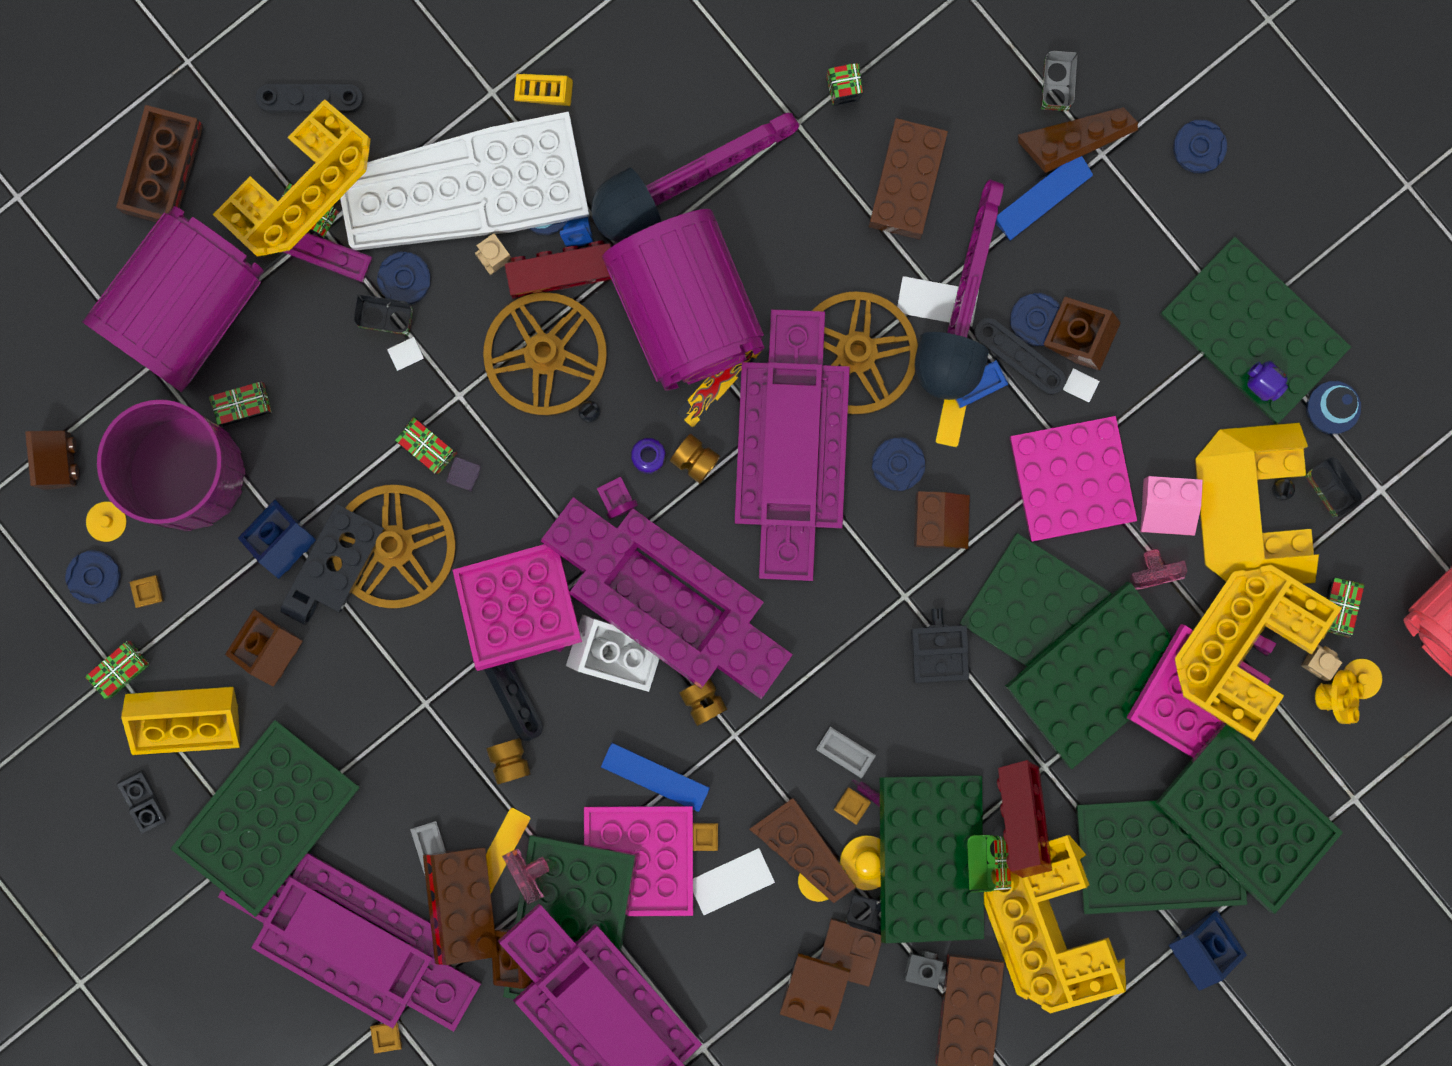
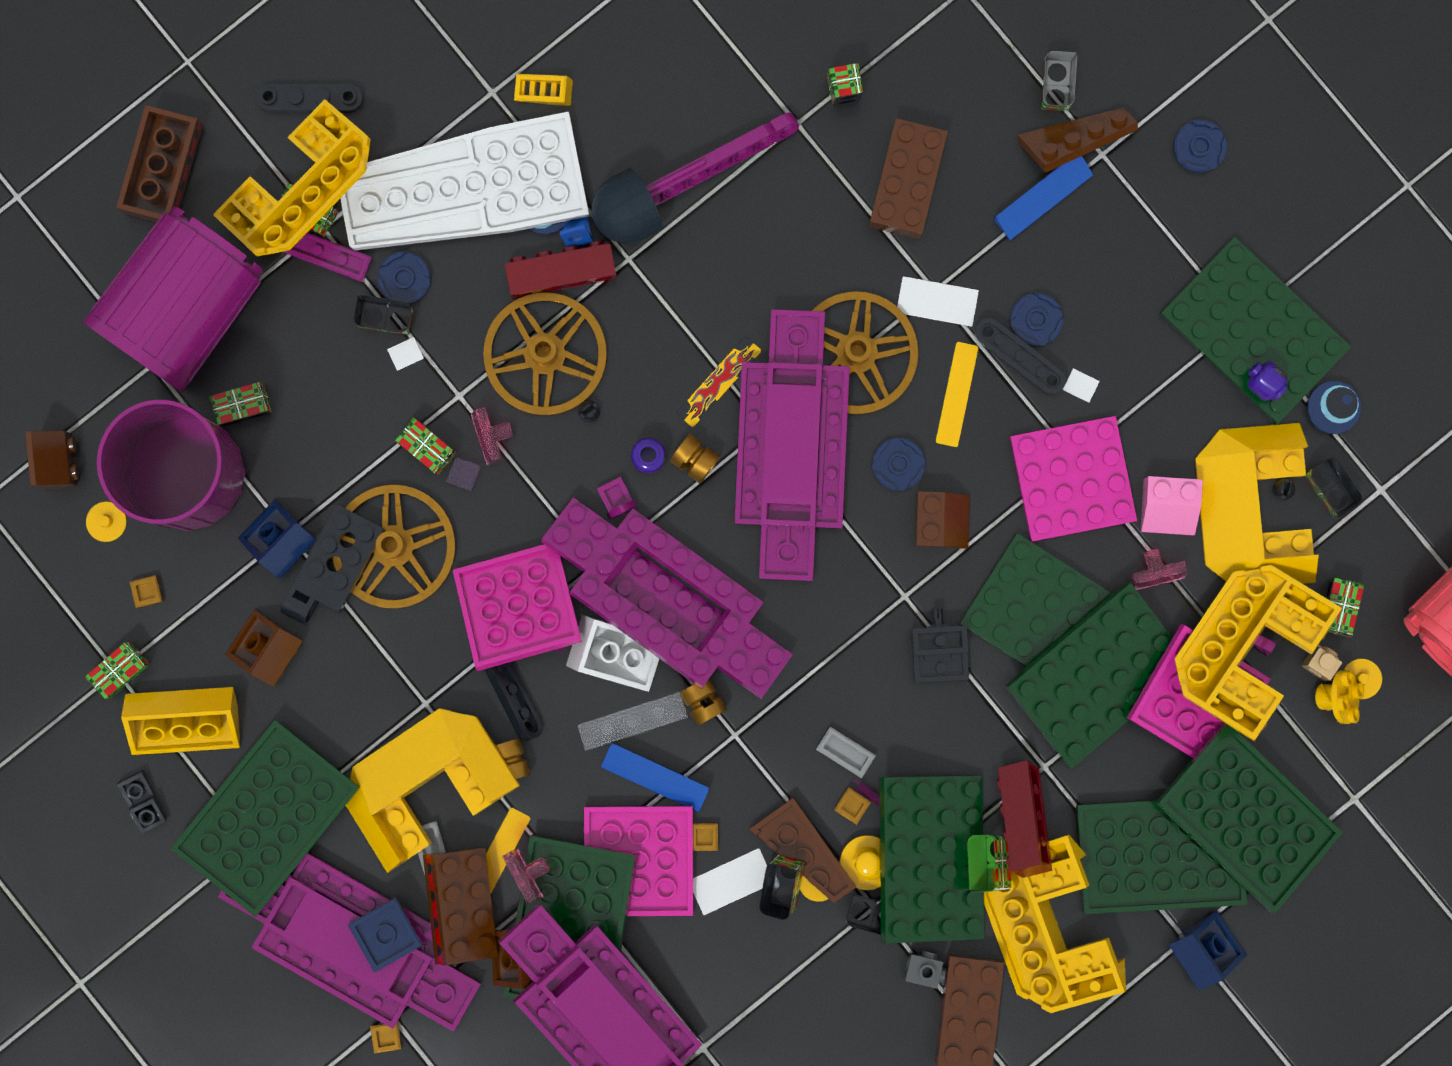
(93, 577): dark blue tile -> none
(385, 934): none -> dark blue tile
(433, 745): none -> yellow slope
(489, 435): none -> clear pink tile
(492, 254): tan brick -> none
(632, 721): none -> clear tile
(684, 298): magenta container -> none
(769, 903): none -> black piece
(815, 991): reddish brown slope -> none
(852, 950): reddish brown plate -> none
(950, 362): piece -> none
(991, 381): blue tile -> none
(1082, 333): reddish brown slope -> none

